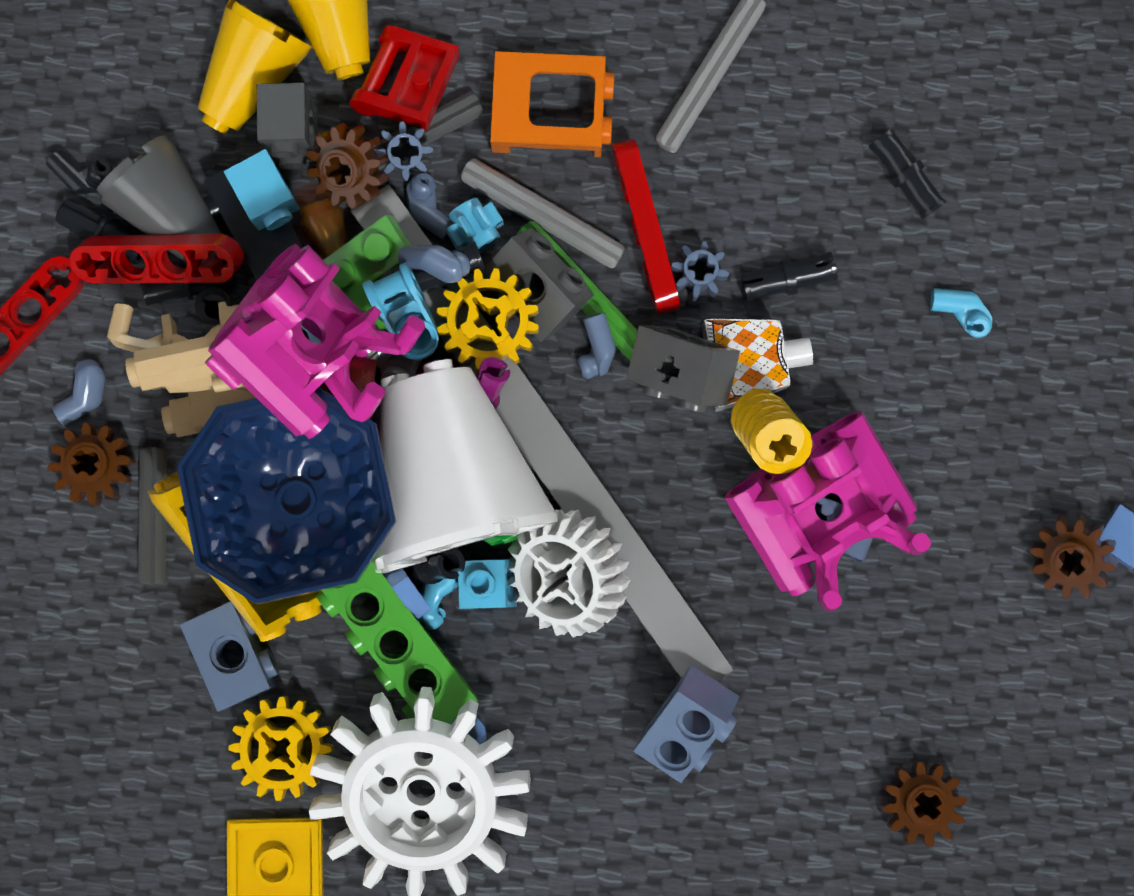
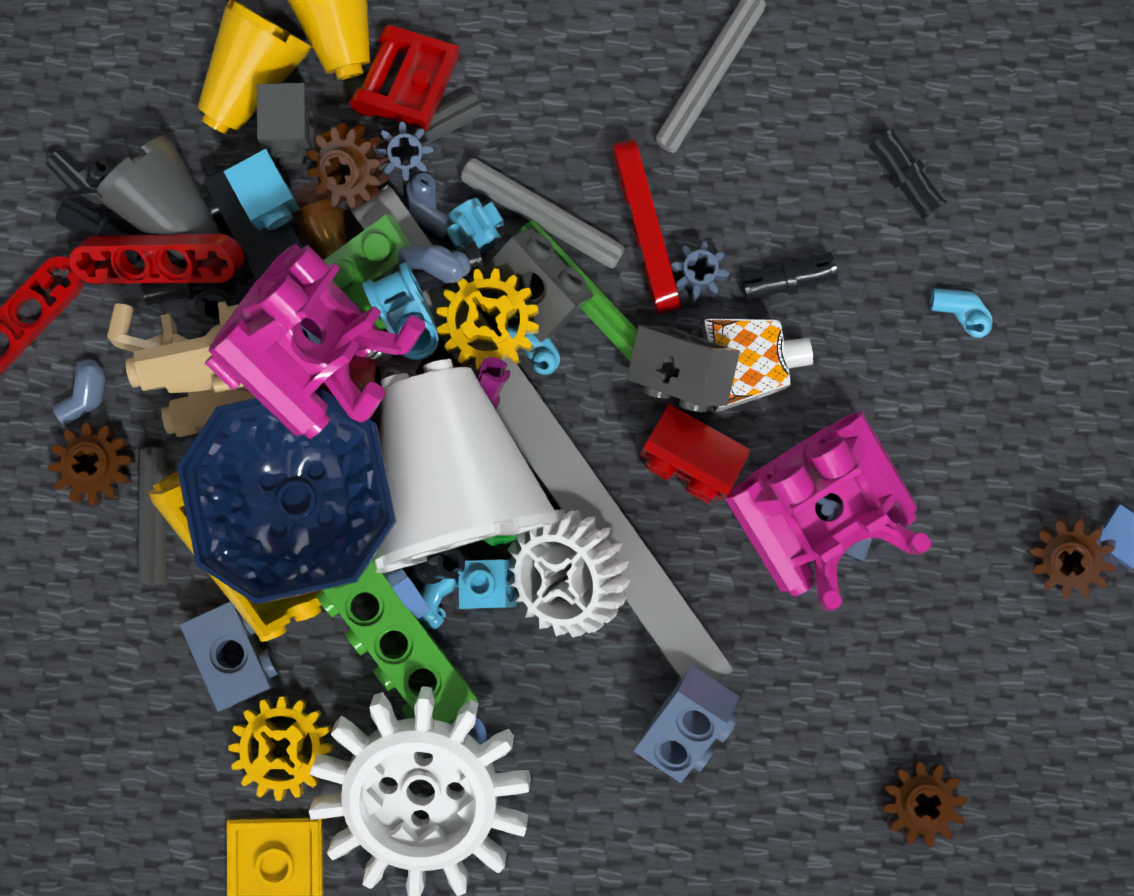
(512, 102): orange window -> none
(544, 354): none -> medium azure arm
(602, 347): sand blue arm -> none
(694, 454): none -> red slope
(770, 431): yellow piece -> none

